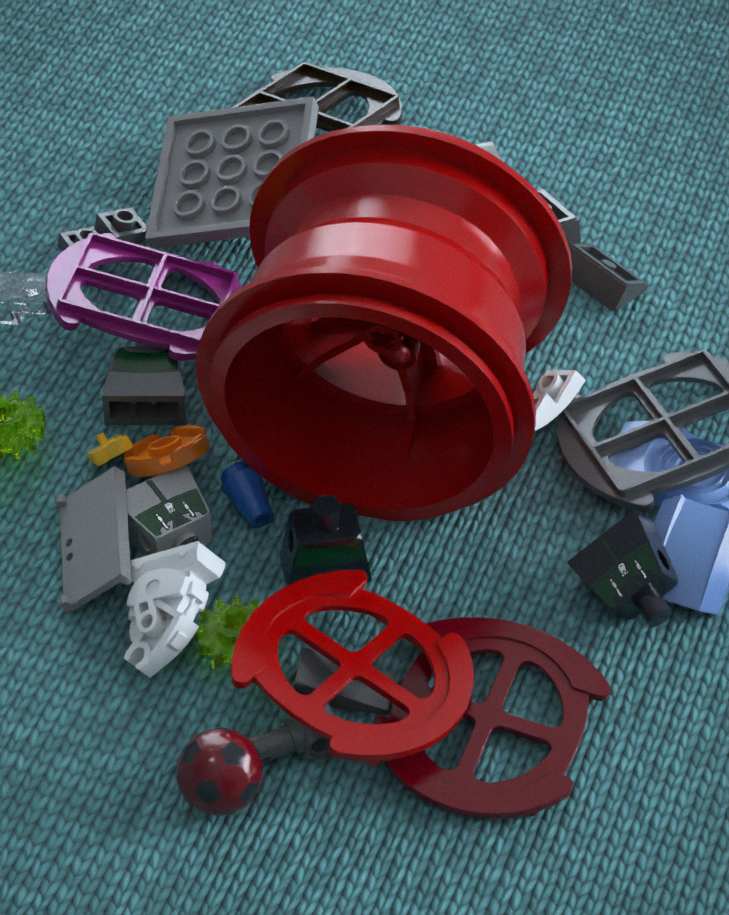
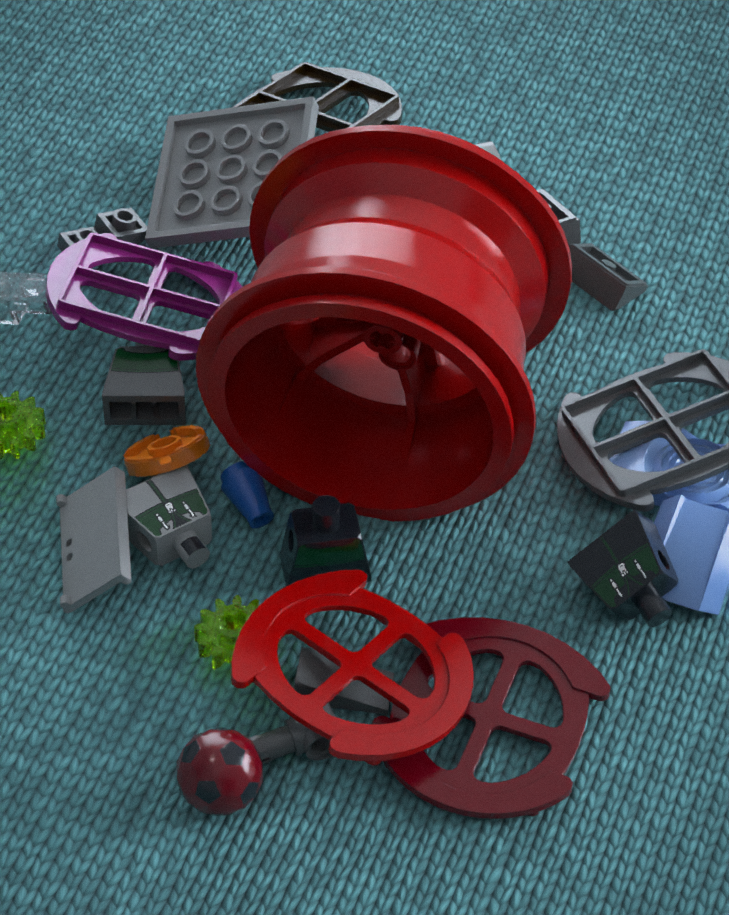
(108, 448): yellow piece -> none
(165, 601): white piece -> none
(555, 393): white slope -> none

